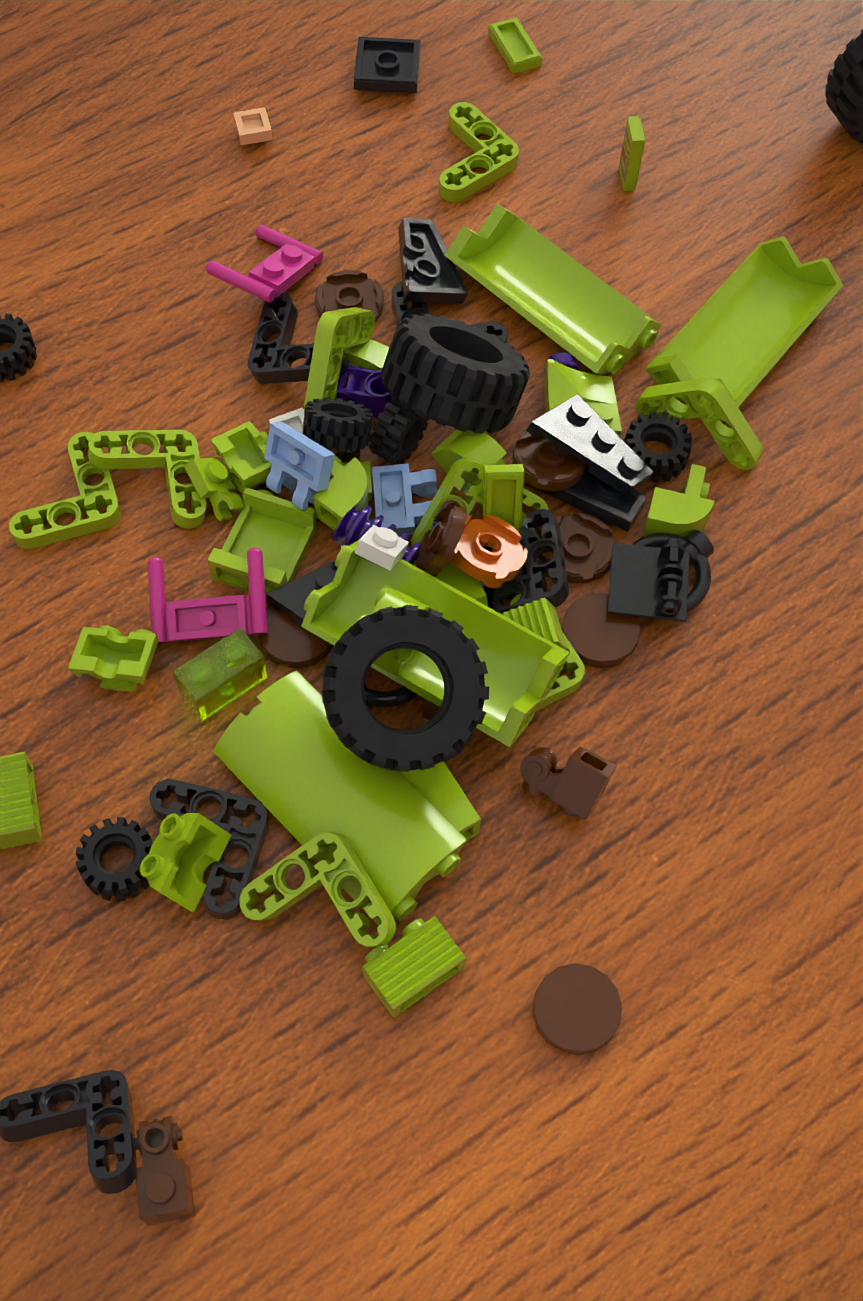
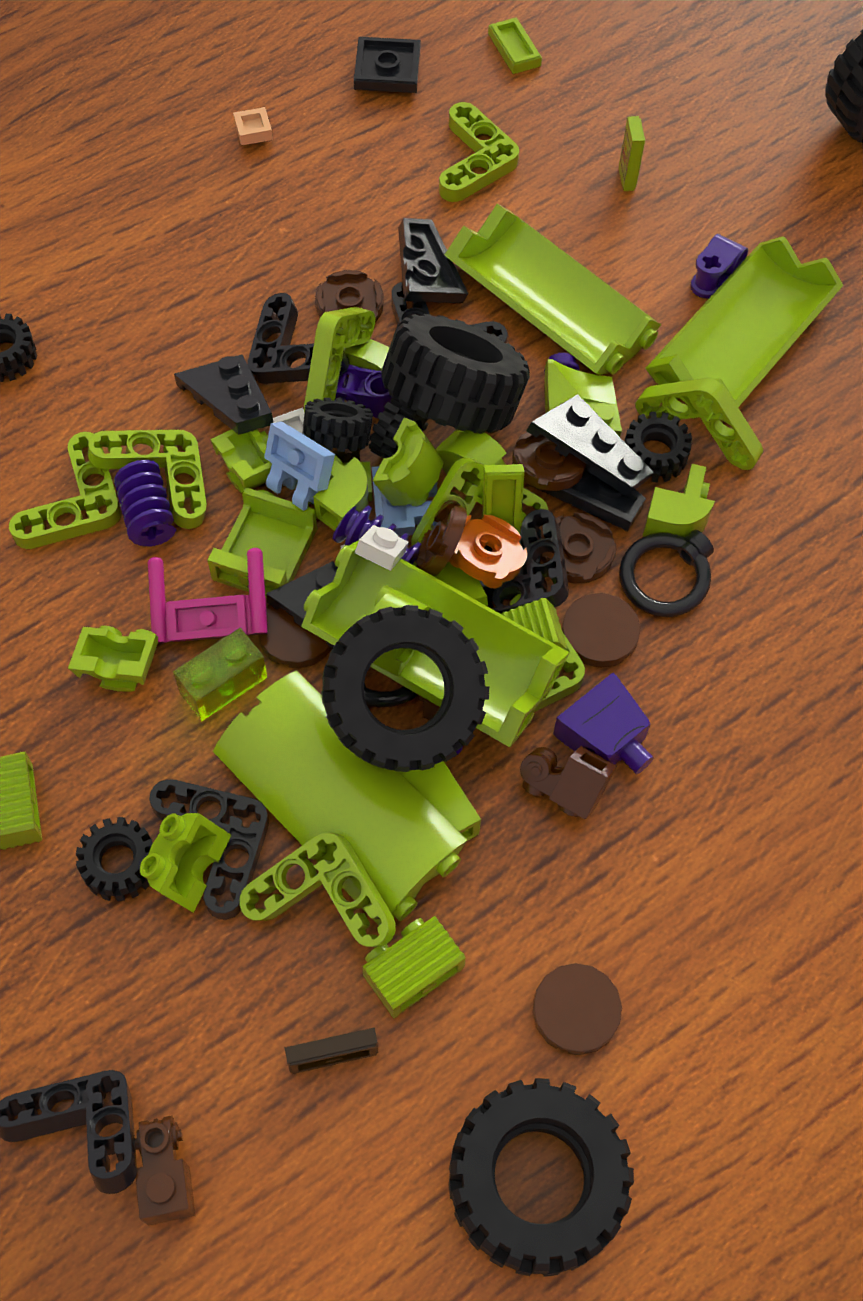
(144, 503): none -> dark purple piece
(213, 482): lime plate -> none
(230, 392): none -> black wing
(274, 273): dark pink plate -> none
(331, 1050): none -> dark brown tile
(411, 470): none -> lime cylinder
(594, 1140): none -> black tyre
(607, 725): none -> dark purple torso
(649, 581): black hinge -> none
(716, 265): none -> dark purple piece

